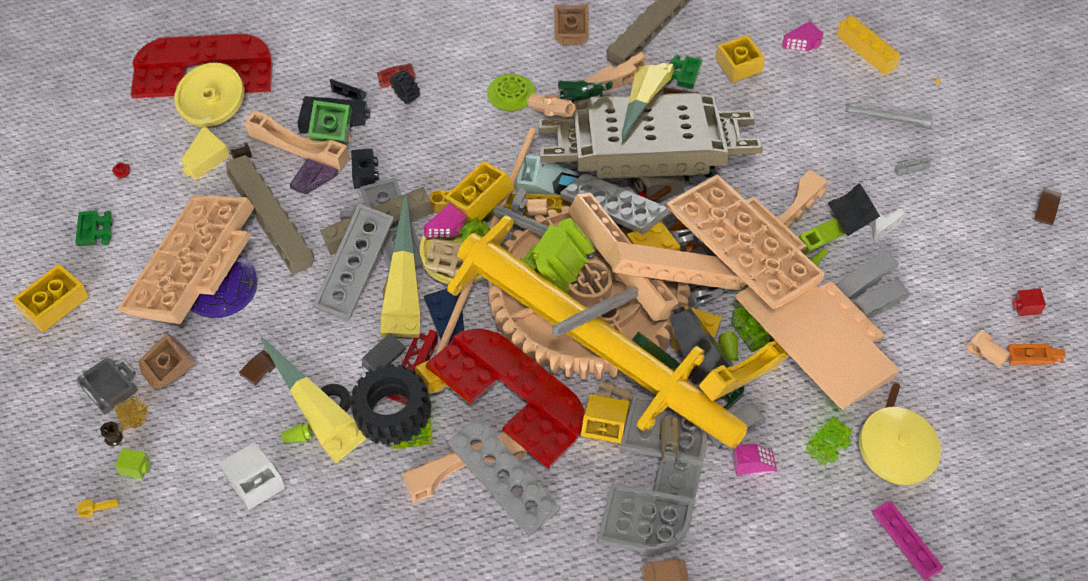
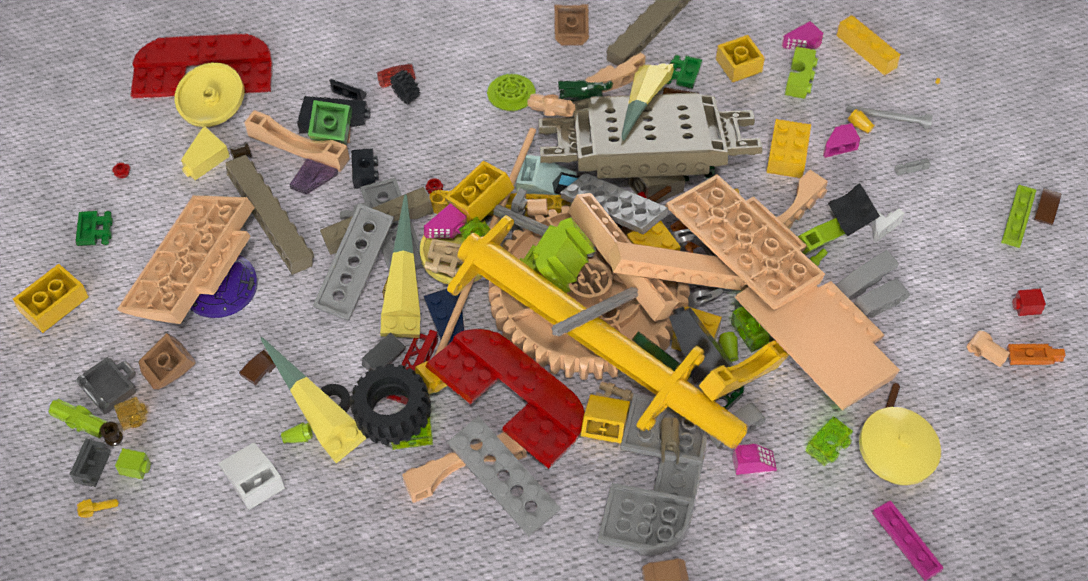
(76, 417): none -> lime piece
(90, 463): none -> dark grey hinge
(434, 182): none -> red plate
(789, 148): none -> yellow brick
(803, 62): none -> lime arch
(842, 140): none -> dark pink slope
(861, 121): none -> yellow cone
(1018, 216): none -> lime tile

